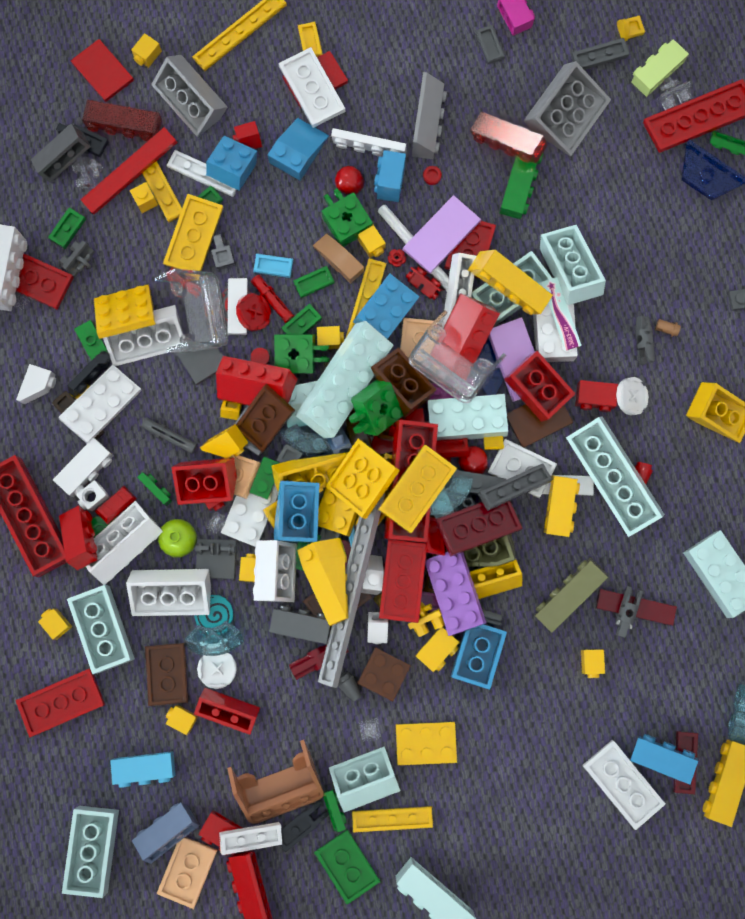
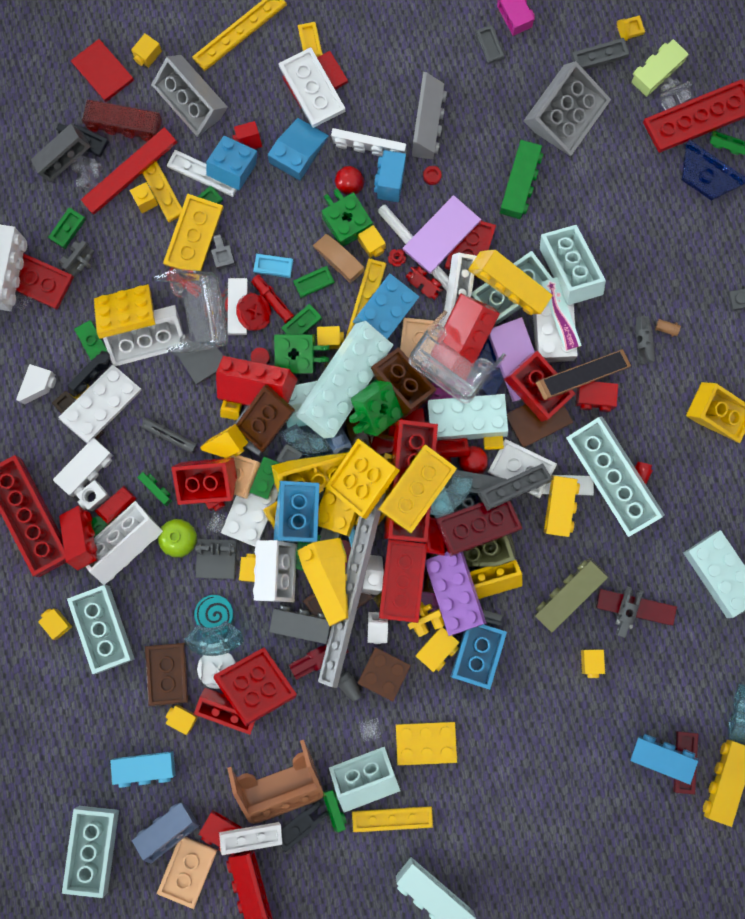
(60, 702): red plate -> none
(169, 592): white slope -> none
(254, 686): none -> red plate
(347, 866): green tile -> none
(508, 137): clear red brick -> none
(583, 374): none -> black tile
(623, 784): white plate -> none
(632, 396): white tile -> none

